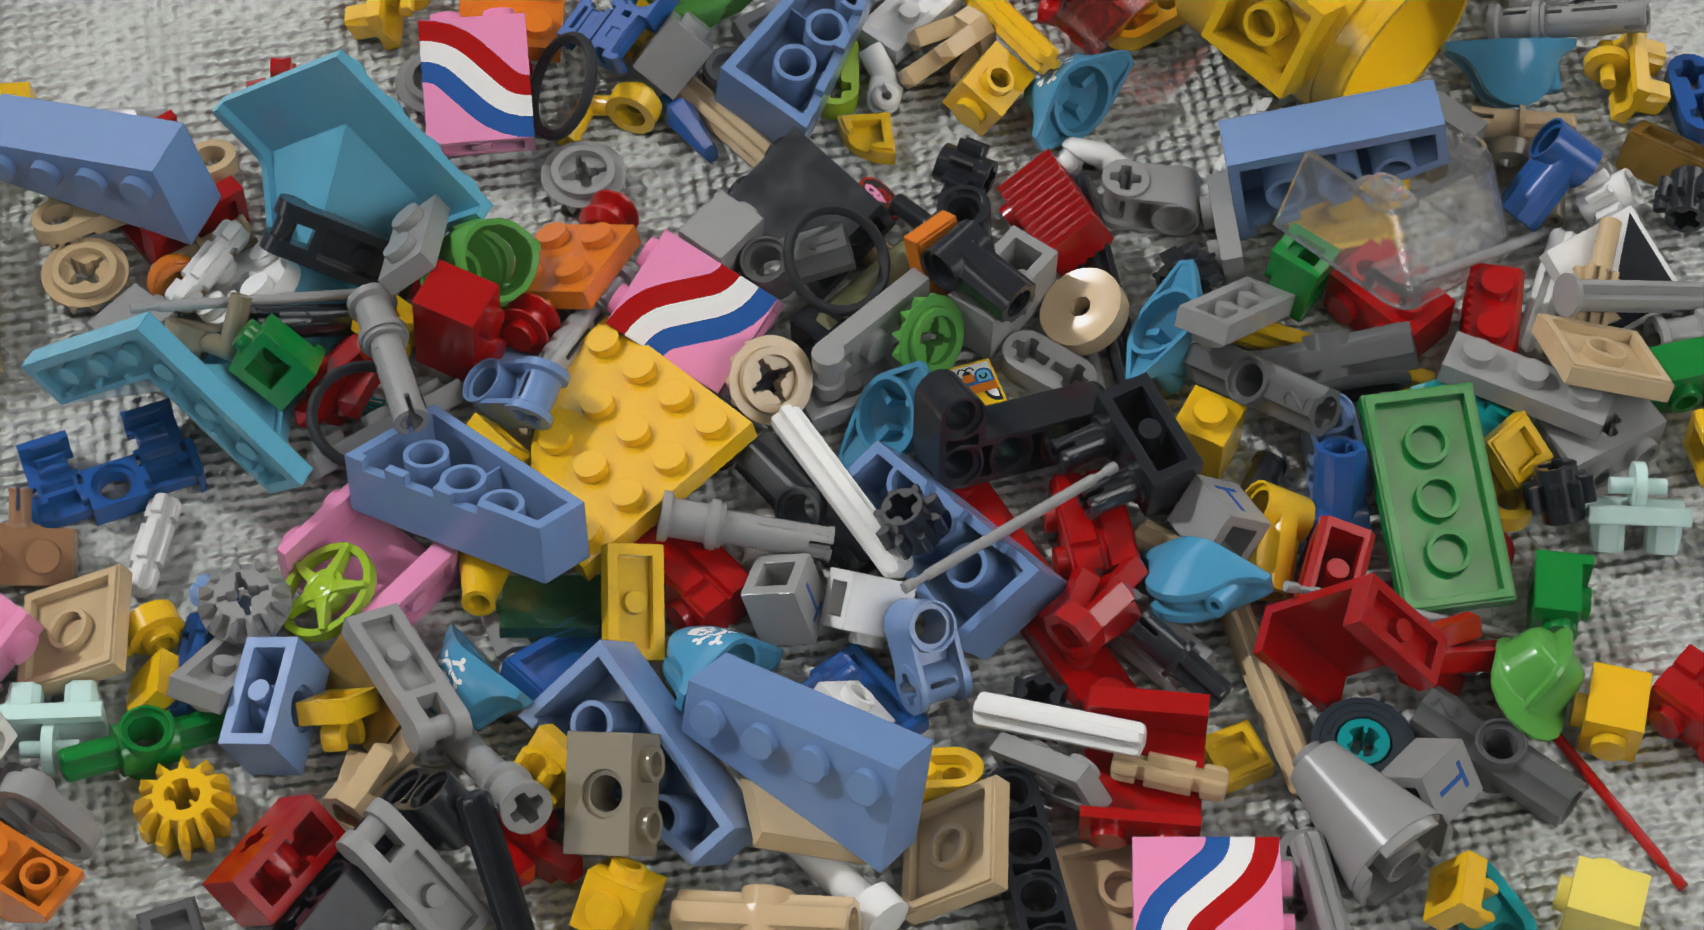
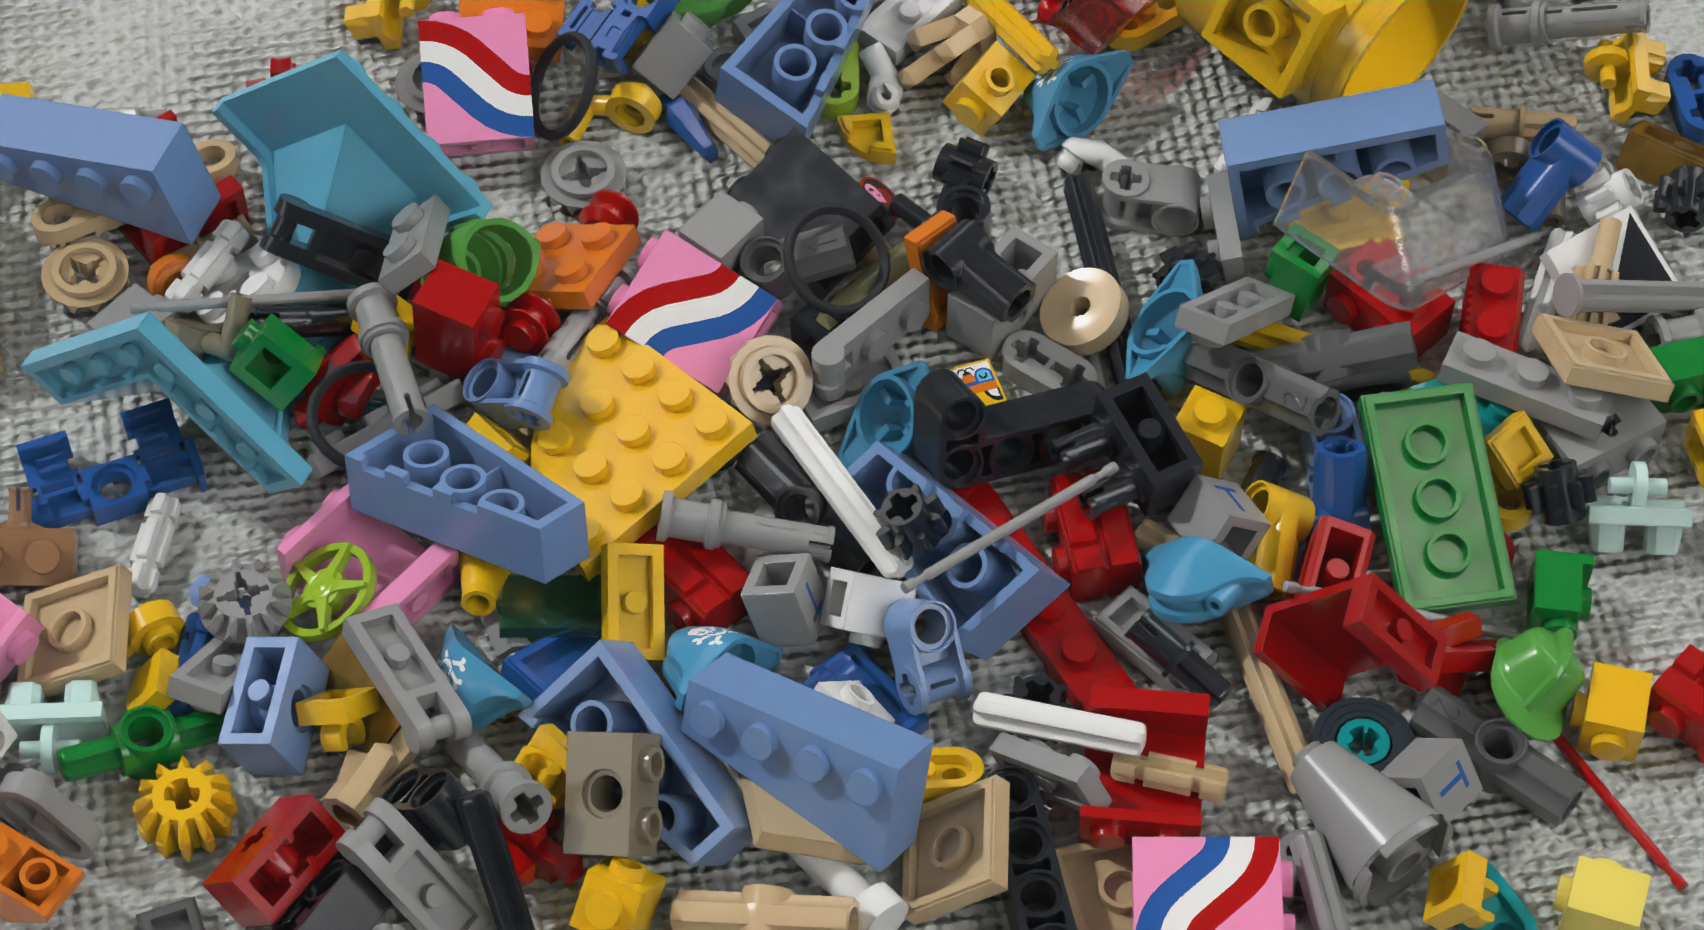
(933, 314): bright green gear -> none
(1054, 211): red brick -> none
(1095, 608): red rock -> none
(1240, 753): yellow tile -> none
(1510, 69): dark azure hat -> none

